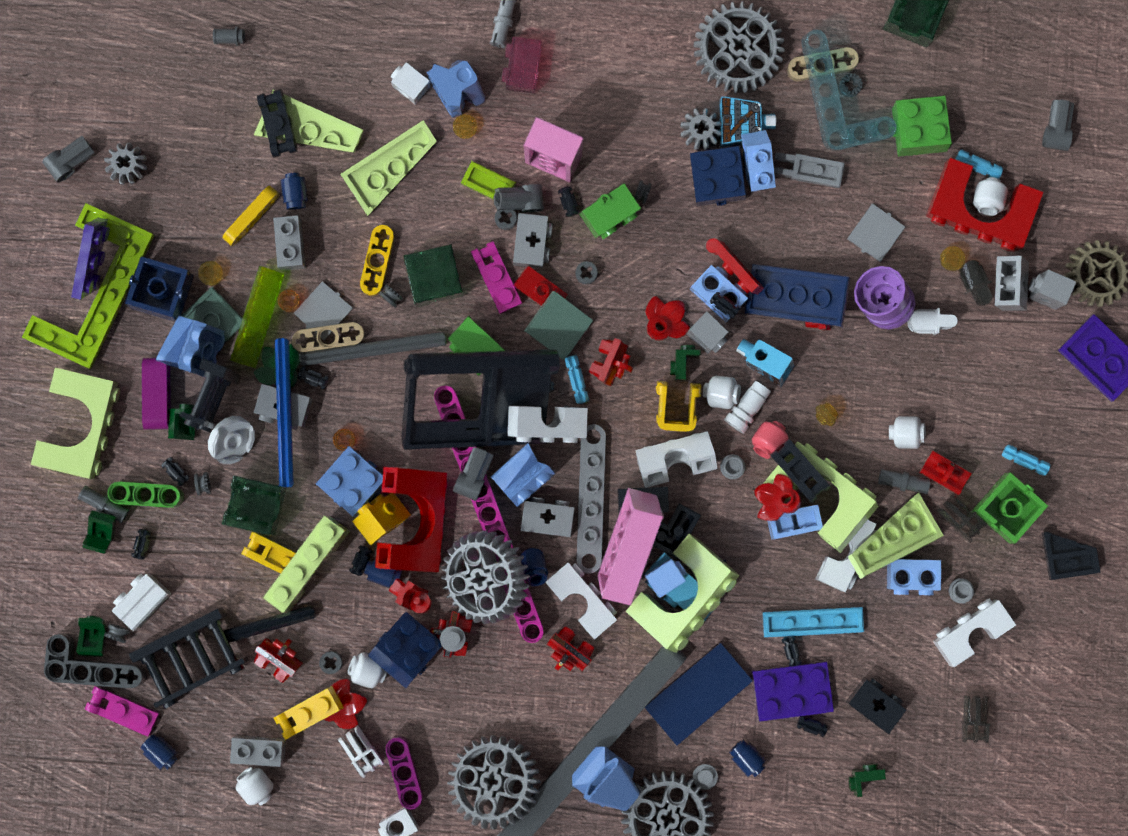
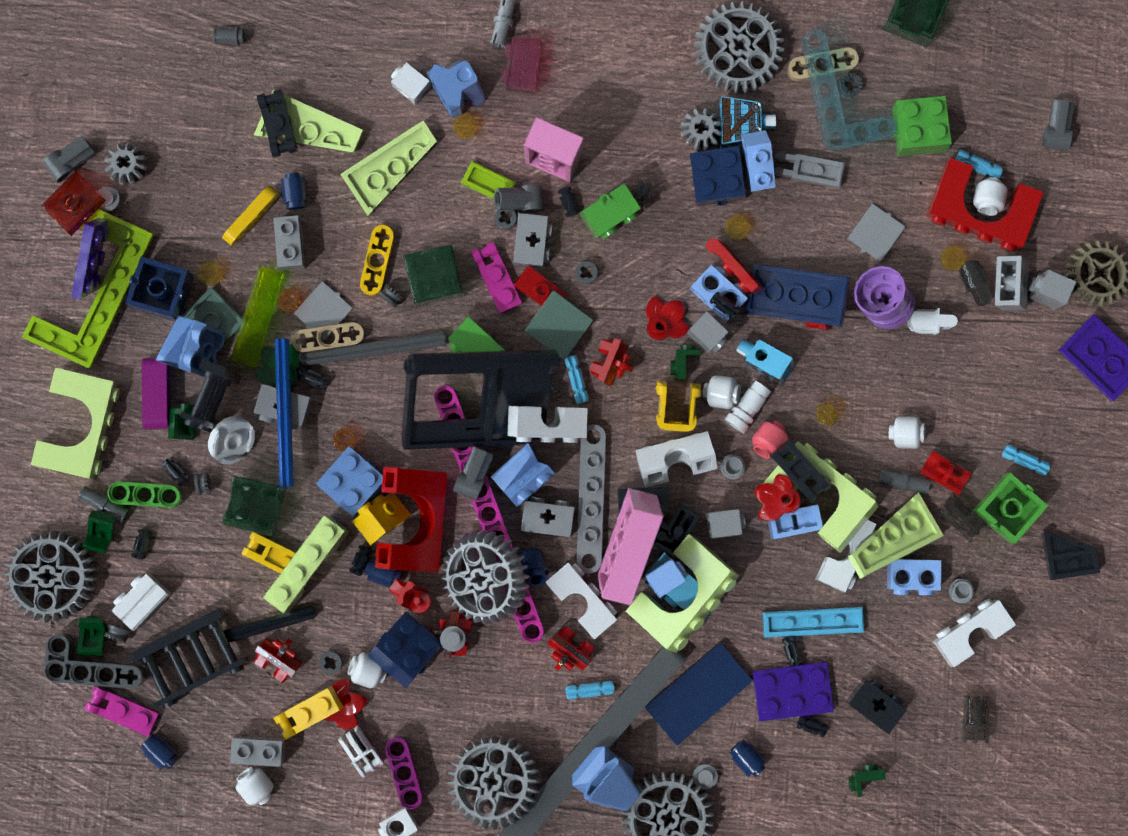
(38, 607): none -> light grey gear
(73, 203): none -> clear red tile
(112, 199): none -> light grey plate
(590, 690): none -> medium azure axle
(725, 523): none -> light grey brick
(737, 227): none -> clear yellow plate

